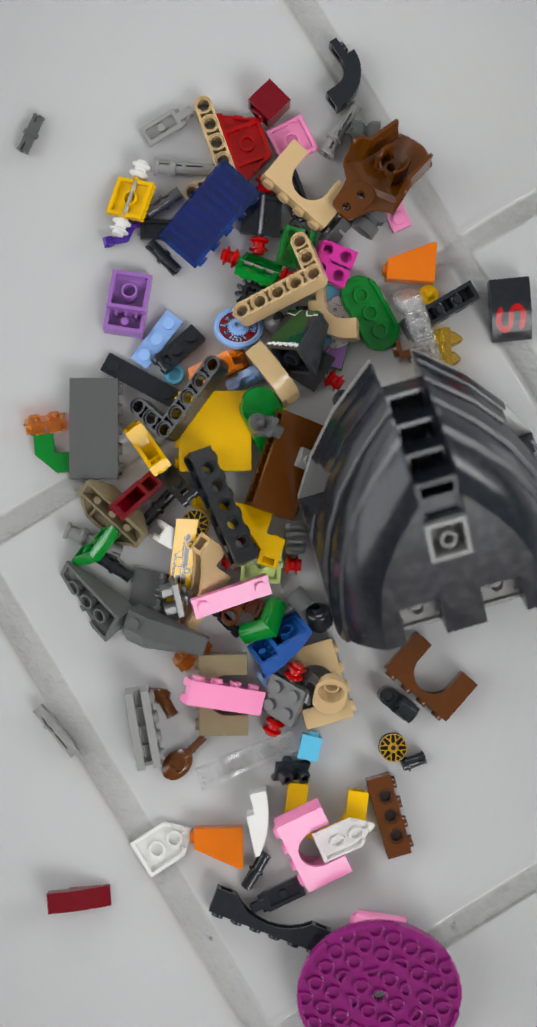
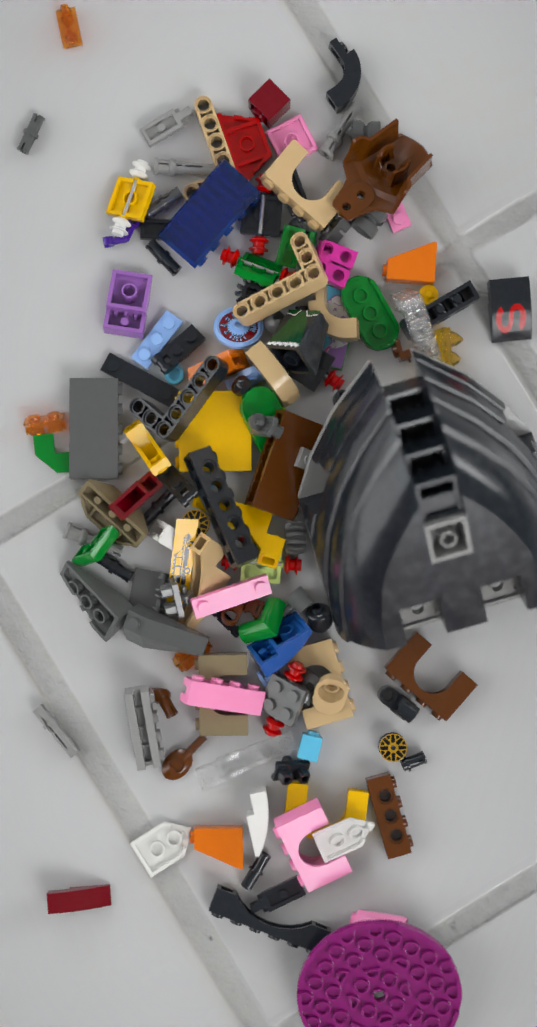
(69, 27): none -> clear orange hinge
(241, 385): none -> black tile

